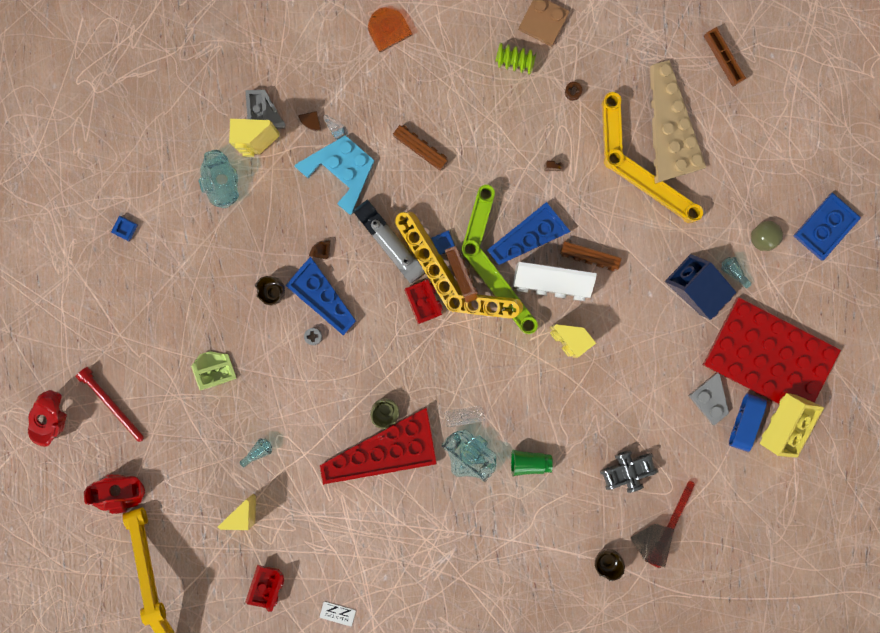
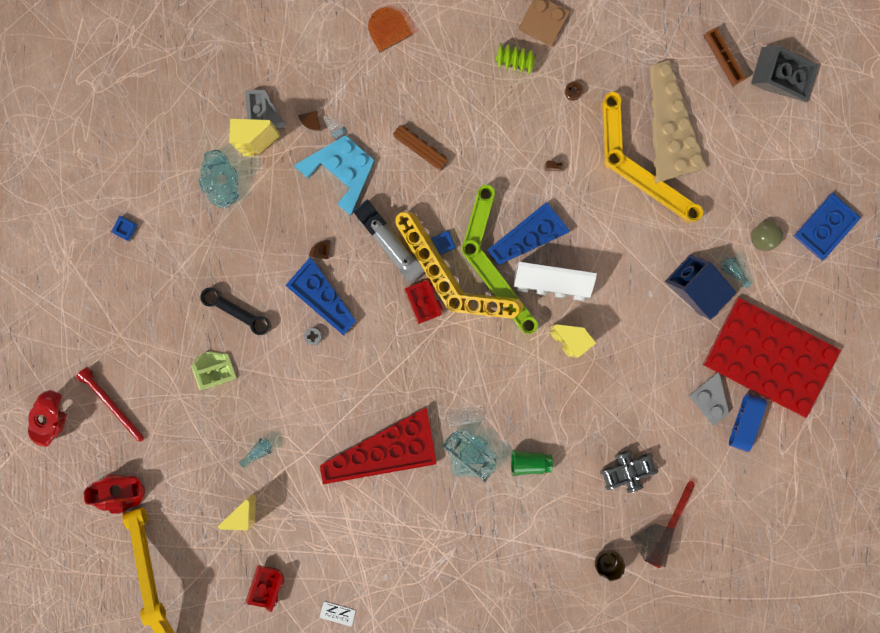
(235, 311): none -> black piece
(270, 290): dark brown hair -> none
(384, 413): olive hair -> none
(461, 274): dark orange piece -> none
(590, 256): dark orange piece -> none
(784, 73): none -> dark grey slope
(791, 425): light yellow slope -> none

